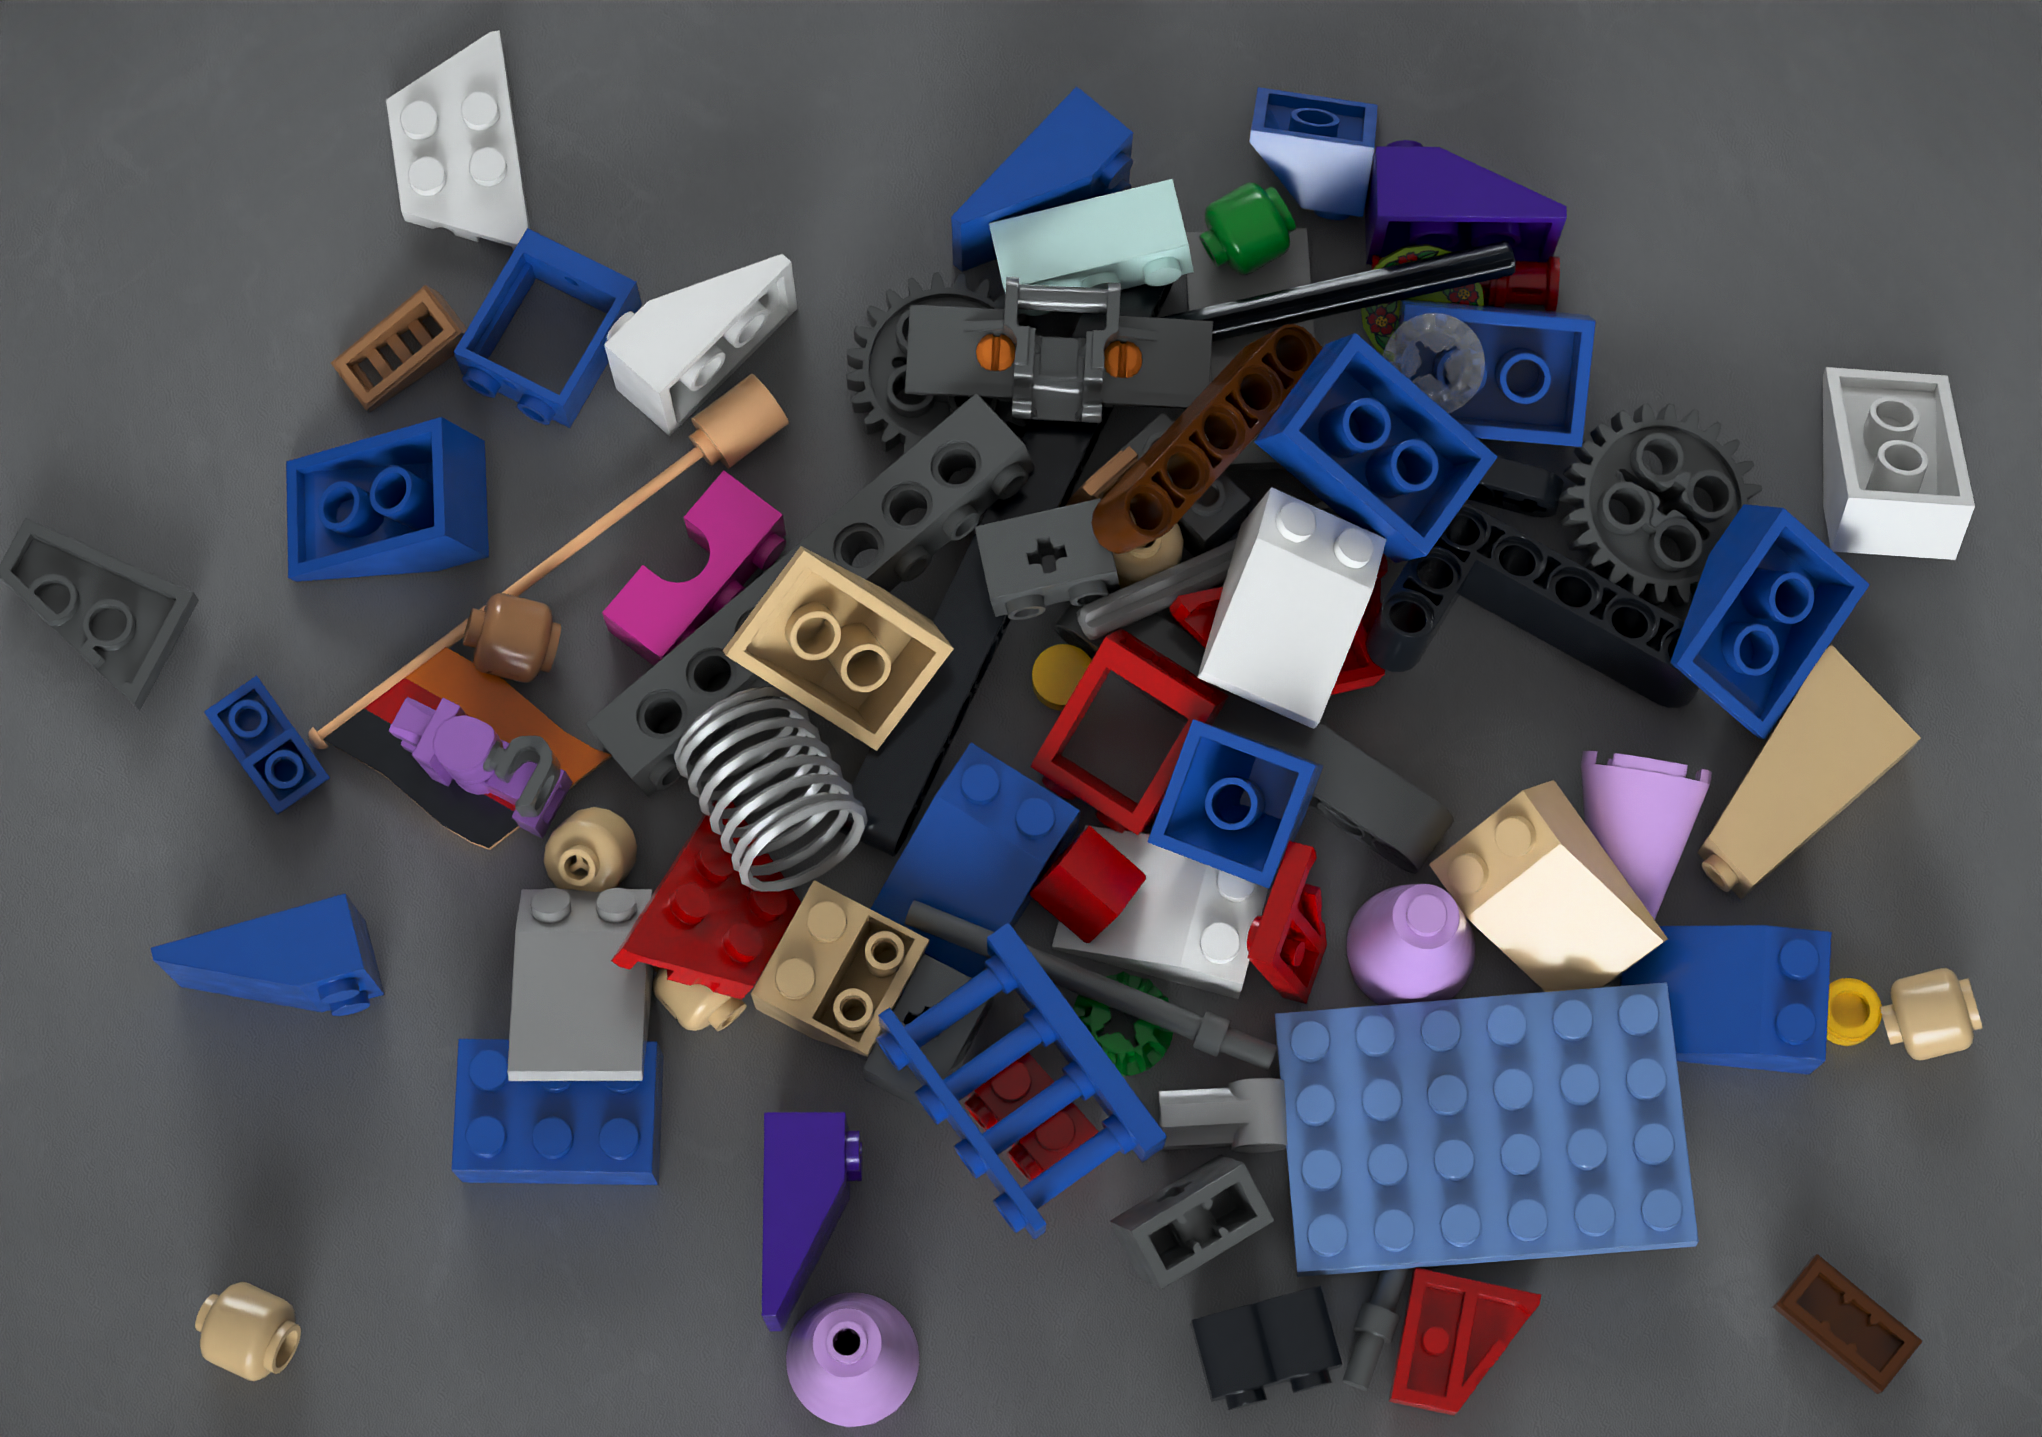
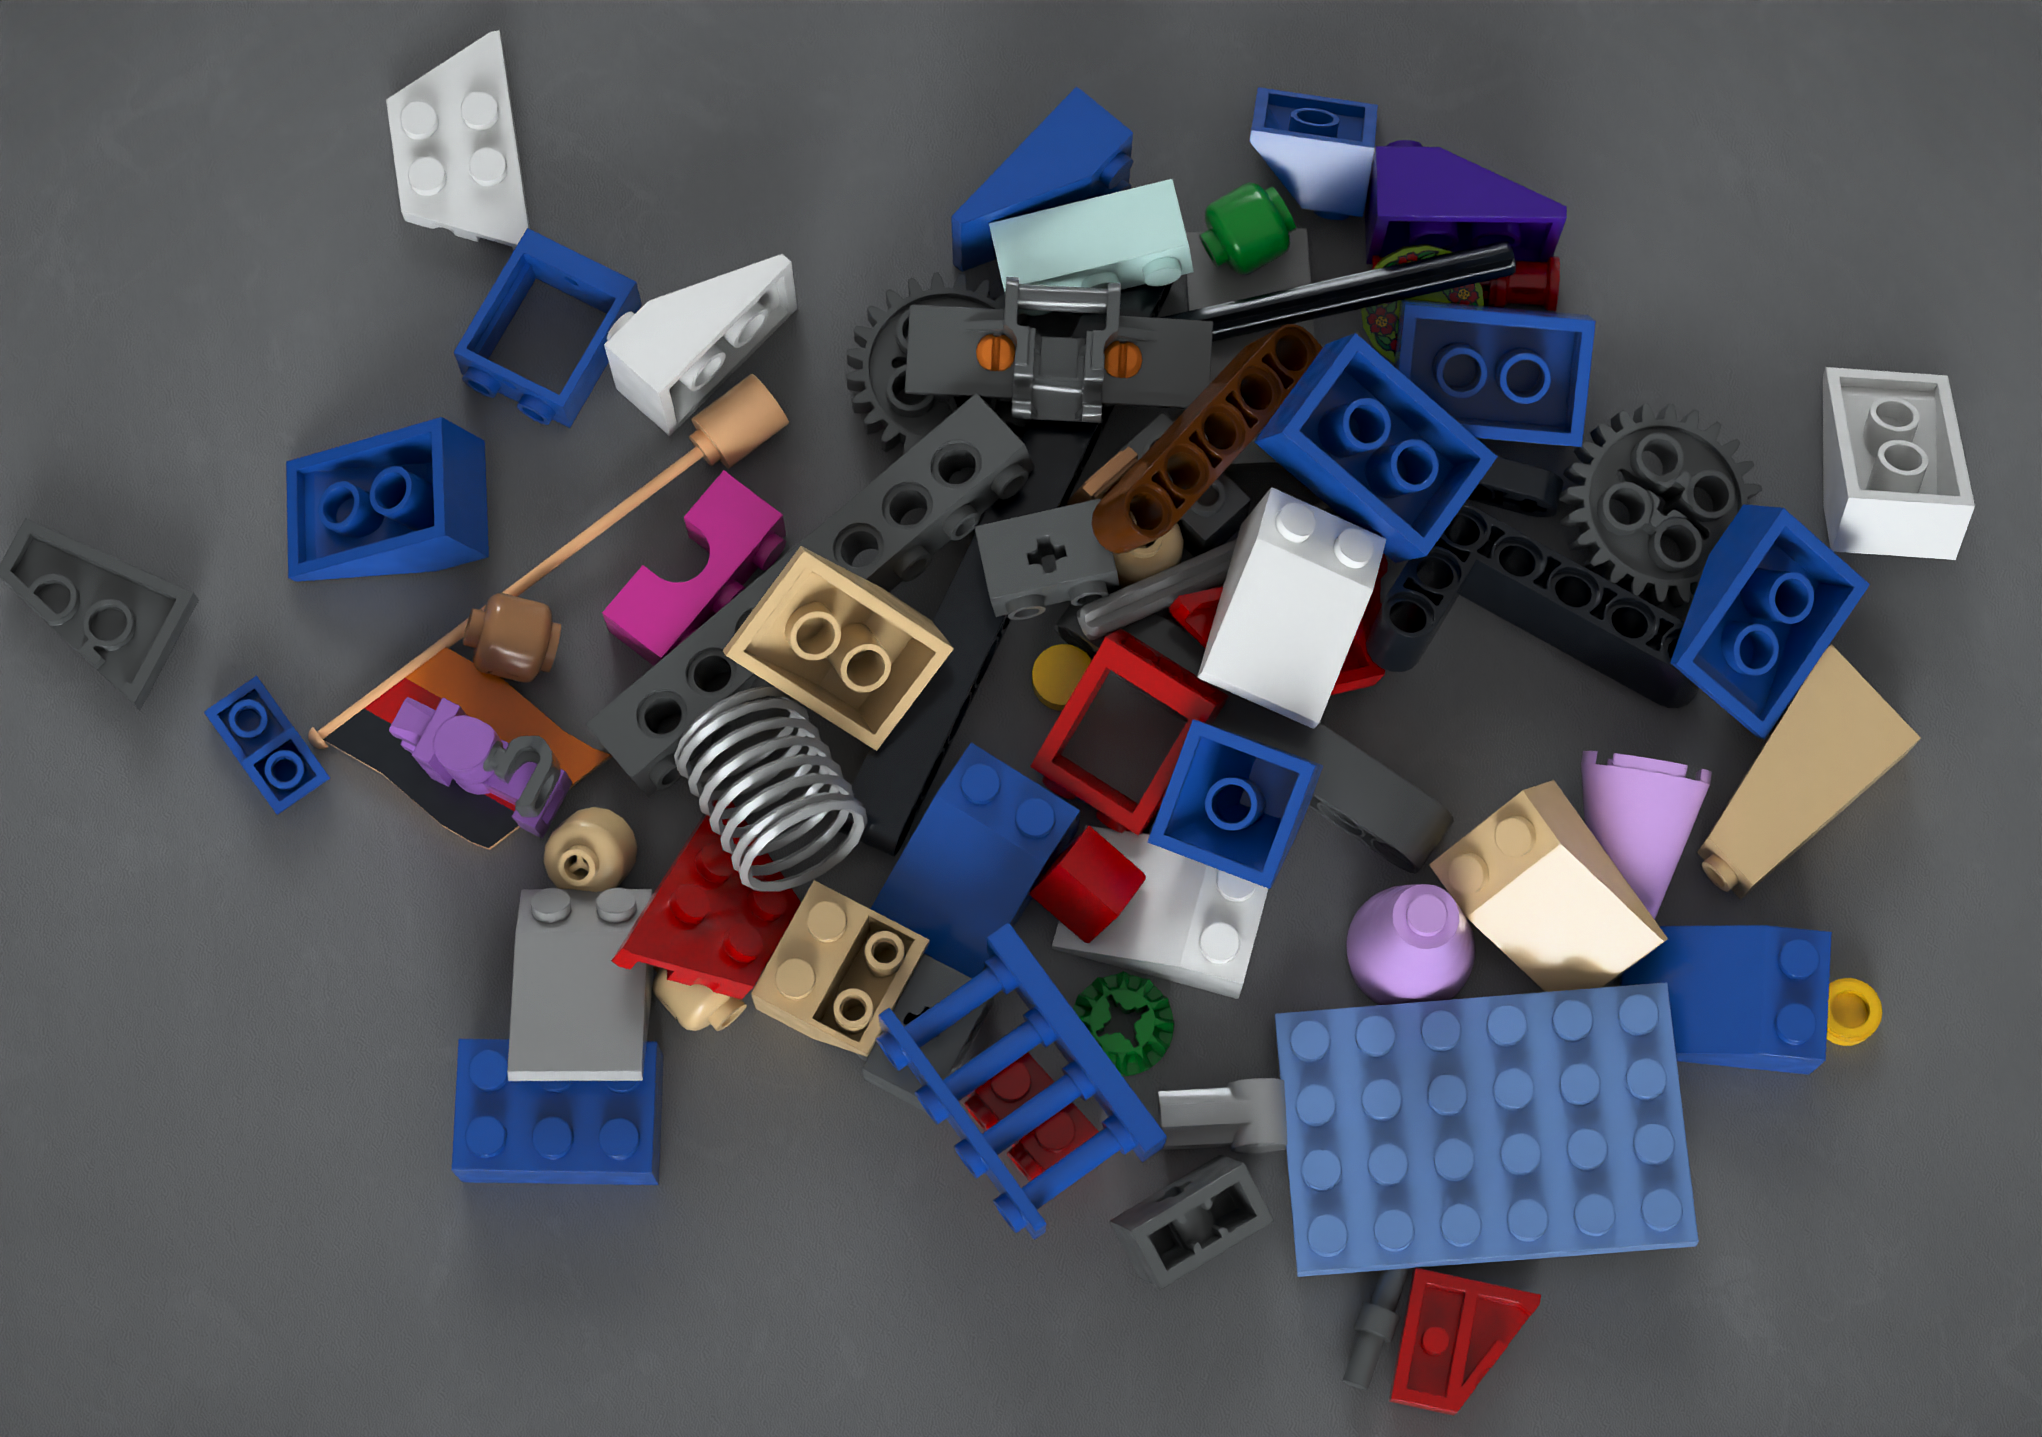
(248, 1331): tan head -> none
(294, 958): blue slope -> none
(389, 331): medium nougat slope -> none
(804, 1195): dark purple slope -> none
(856, 1386): lavender cone -> none
(1209, 1032): dark grey bar -> none
(1267, 1346): black brick -> none
(1290, 934): red wing -> none
(1439, 332): clear gear -> none
(1847, 1324): reddish brown plate -> none
(1931, 1014): tan head -> none

